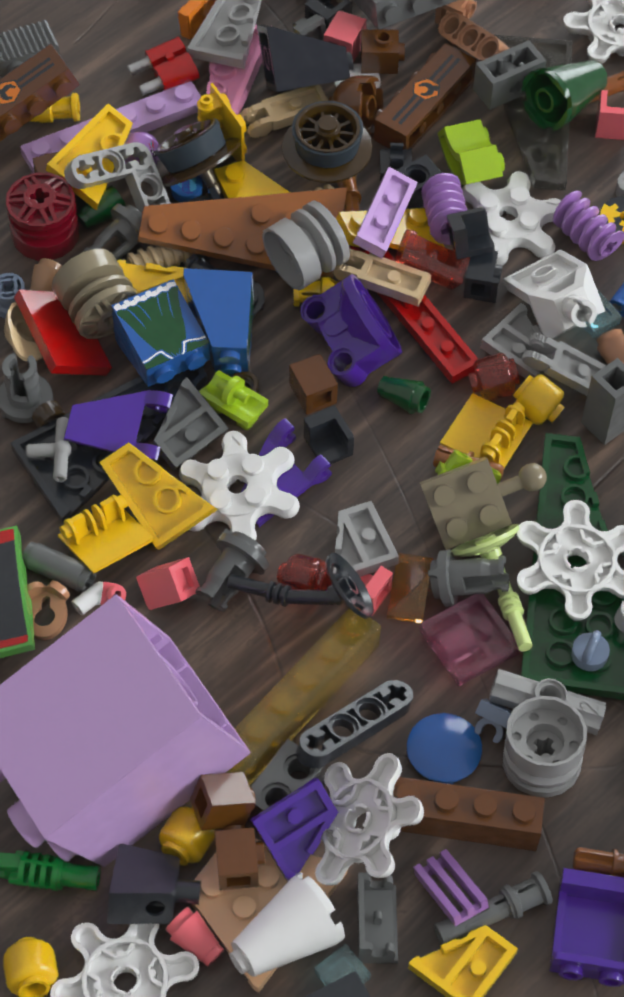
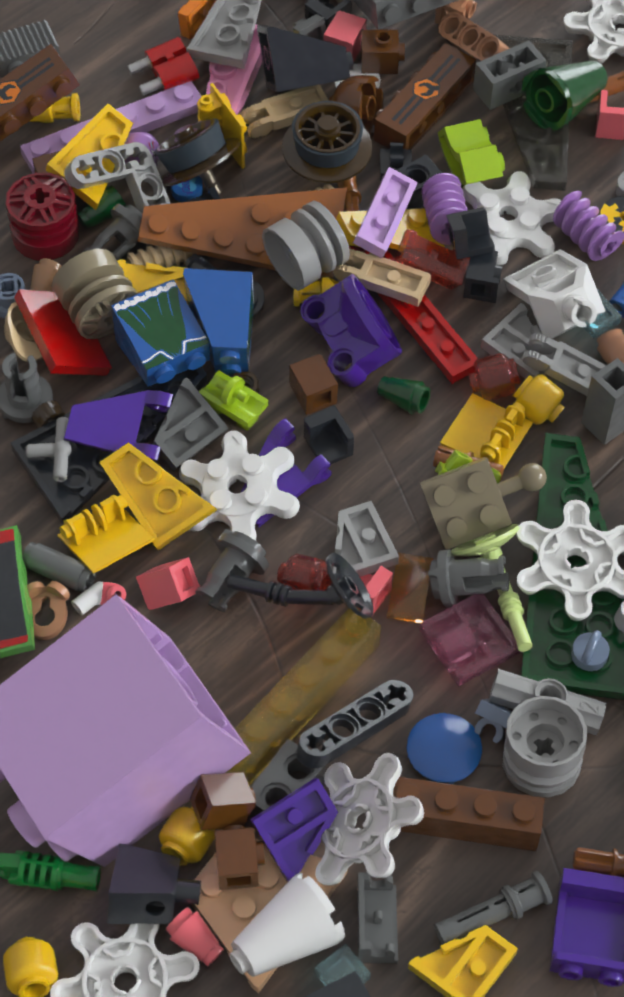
(244, 180): yellow wing -> none
(437, 867): medium lavender tile -> none

